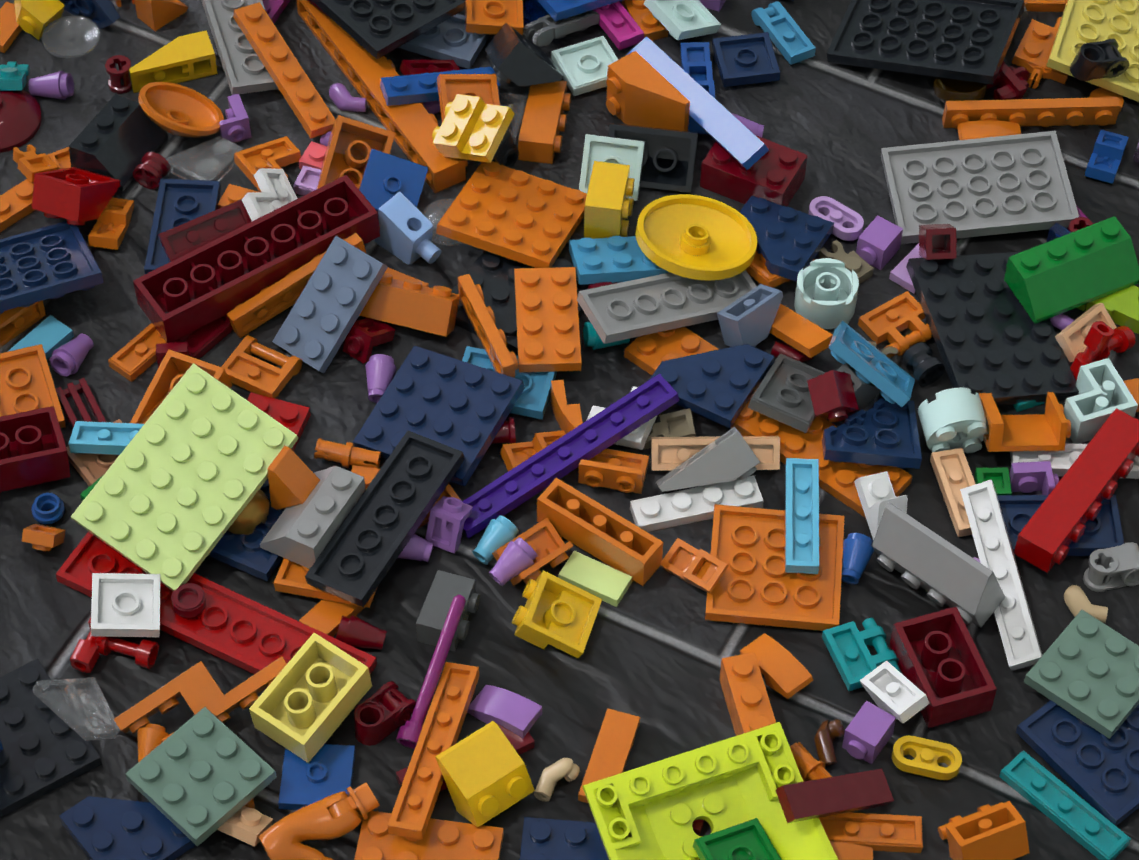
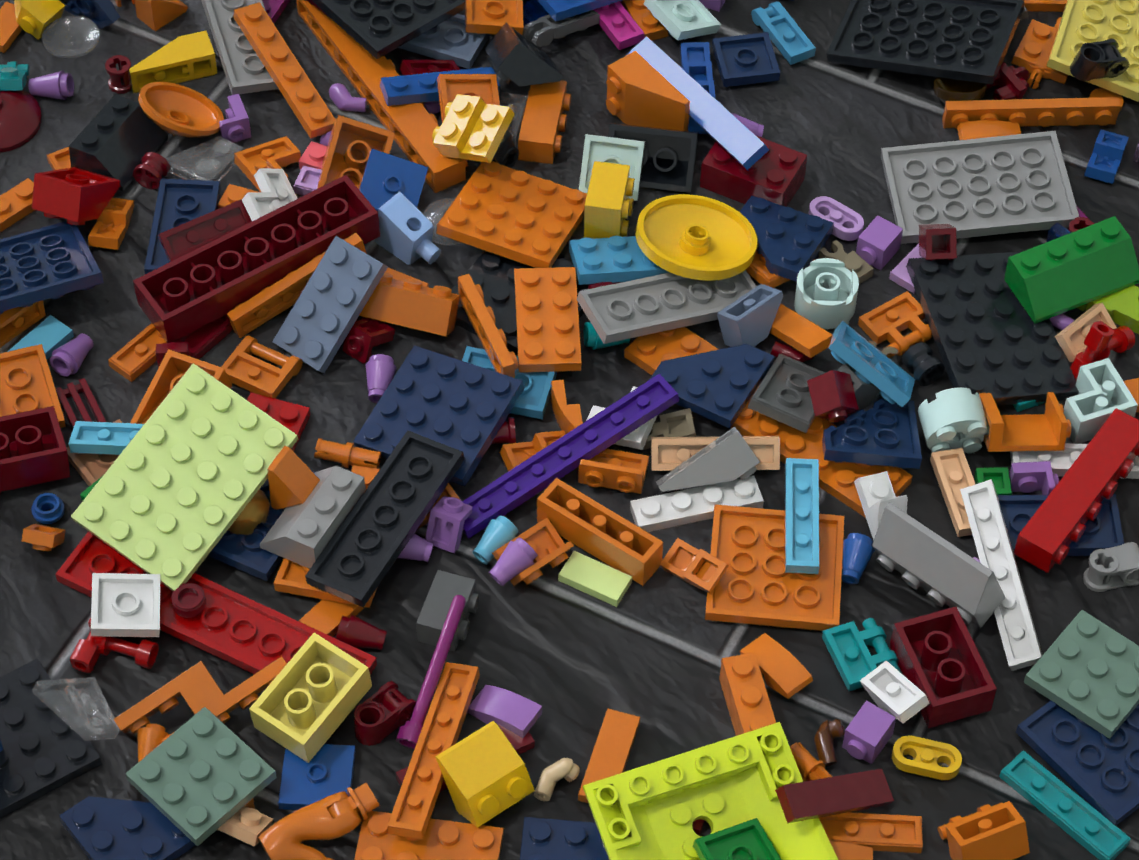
(31, 163): orange plate -> none
(556, 614): yellow plate -> none
(585, 64): light aqua plate -> none
(1077, 600): tan arm -> none

